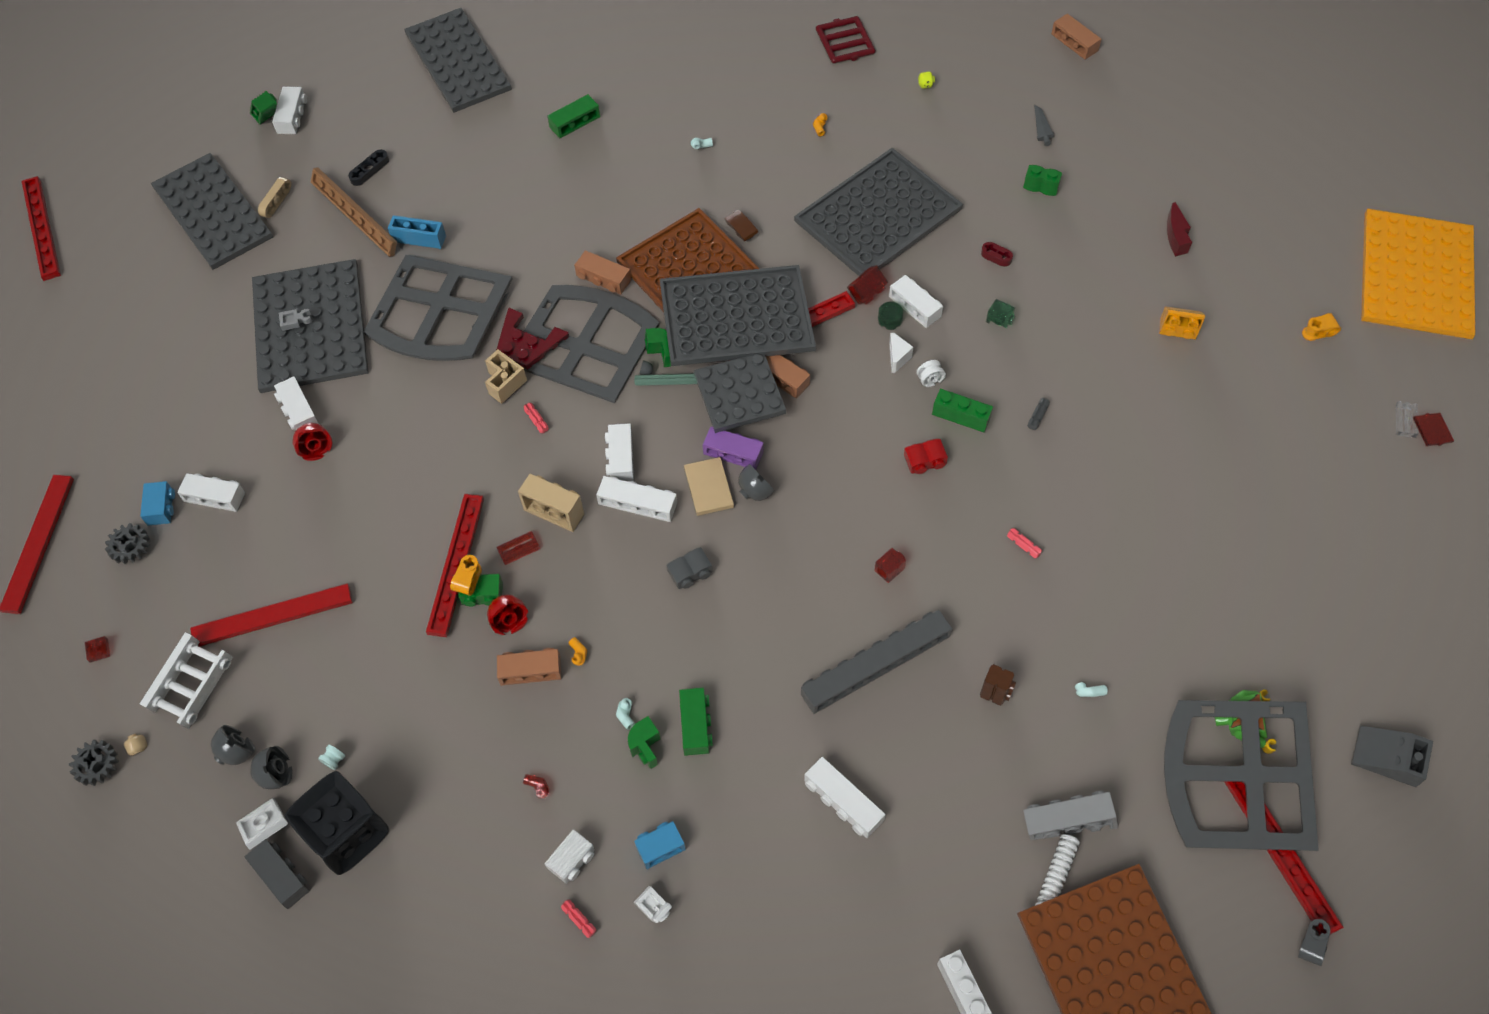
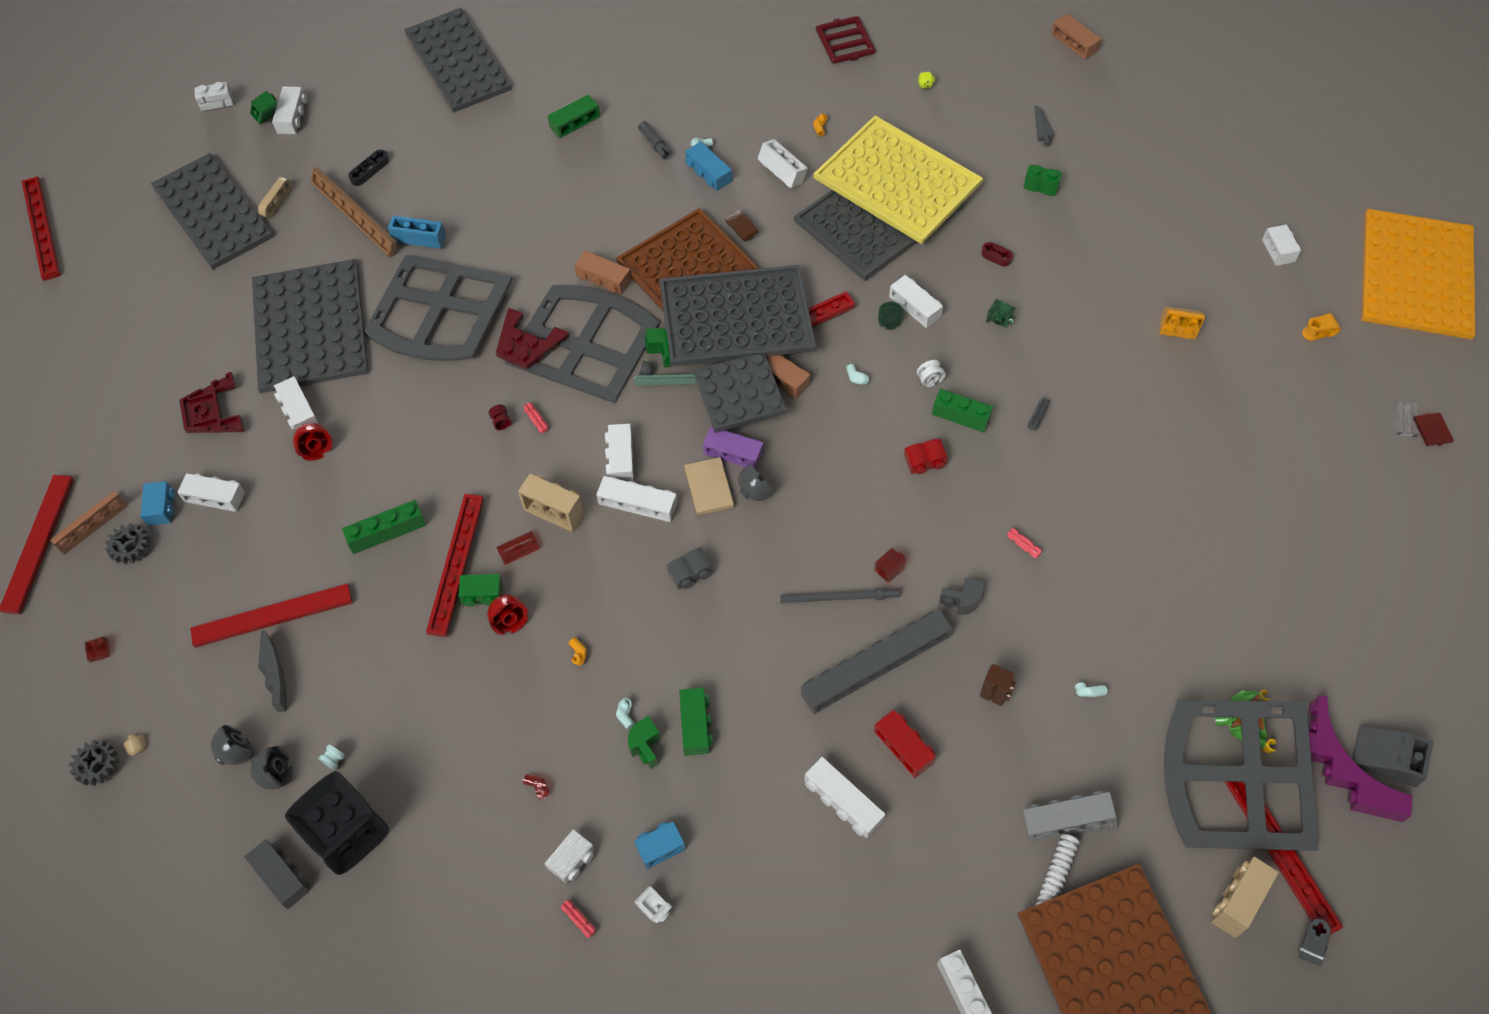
(88, 522): none -> nougat fence
(173, 667): white fence -> none
(202, 411): none -> dark red wing
(214, 96): none -> white brick
(261, 823): white plate -> none
(271, 667): none -> dark grey slope
(292, 319): light grey plate -> none
(384, 526): none -> green brick
(466, 575): light orange piece -> none
(499, 416): none -> dark red wheel
(505, 378): tan brick -> none
(528, 666): nougat brick -> none
(657, 144): none -> dark grey pin
(708, 166): none -> dark azure brick
(782, 163): none -> white brick
(856, 377): none -> light aqua arm
(867, 285): clear red brick -> none
(878, 594): none -> dark grey bar
(898, 179): none -> light yellow plate
(900, 352): white slope -> none
(905, 743): none -> red brick
(967, 600): none -> dark grey brick
(1178, 231): dark red slope -> none
(1243, 896): none -> tan brick
(1281, 245): none -> white brick
(1365, 792): none -> magenta arch

